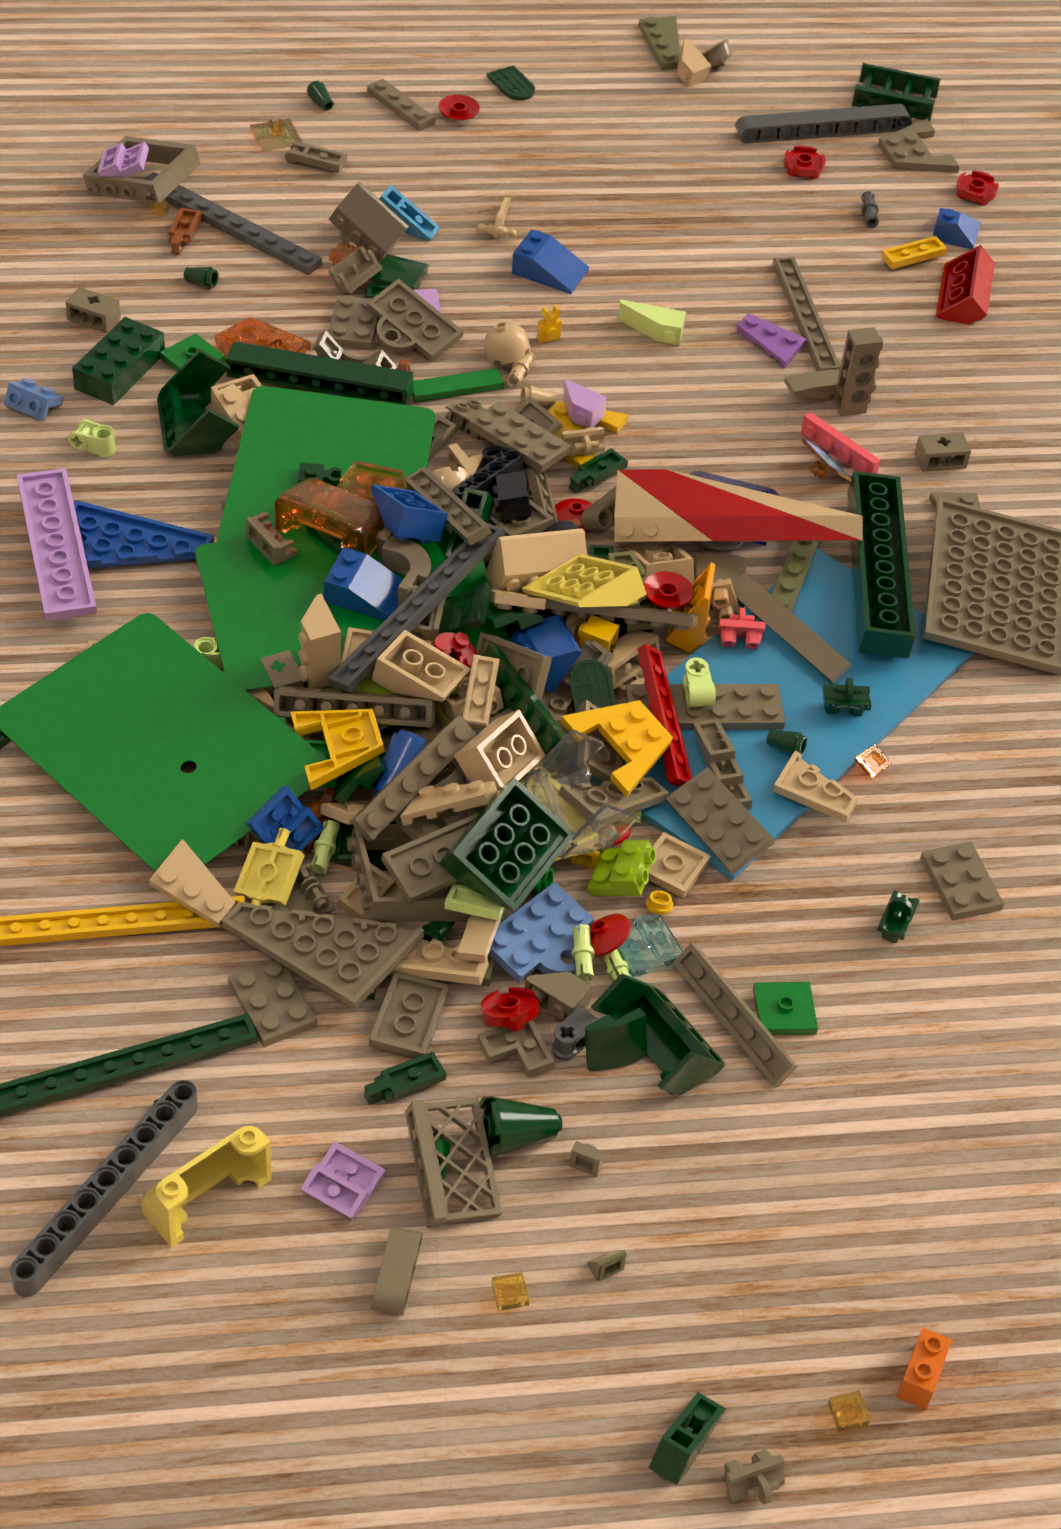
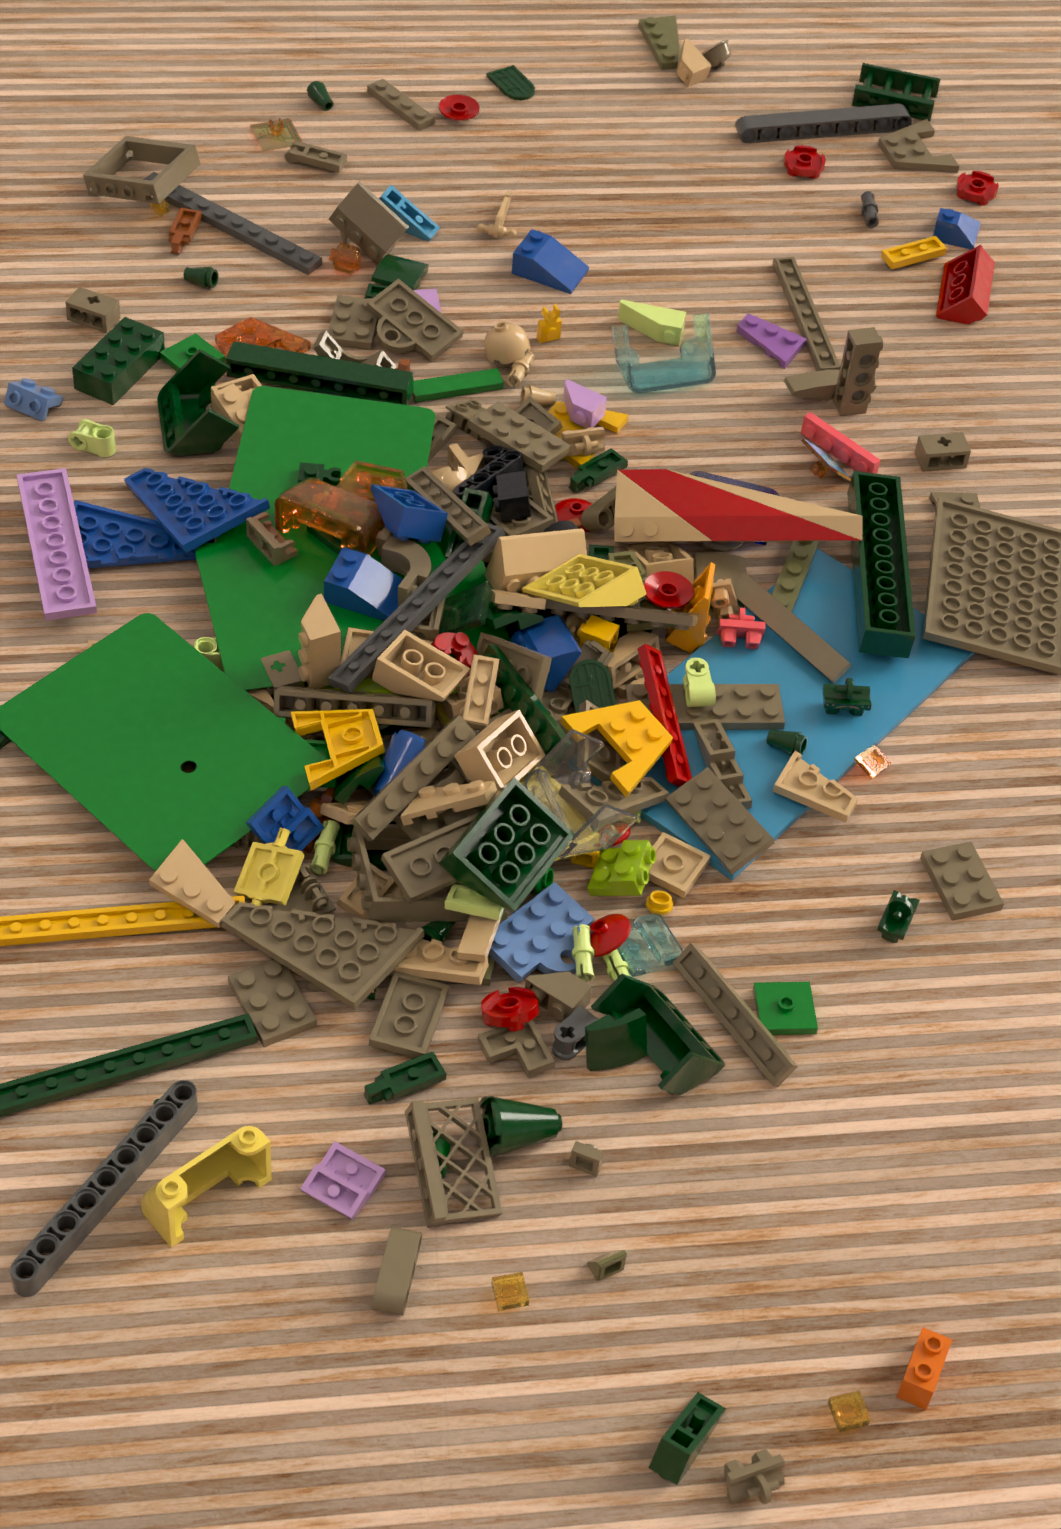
(121, 161): lavender slope -> none
(192, 509): none -> blue wing
(354, 270): dark tan hinge -> none
(693, 367): none -> clear light blue windscreen

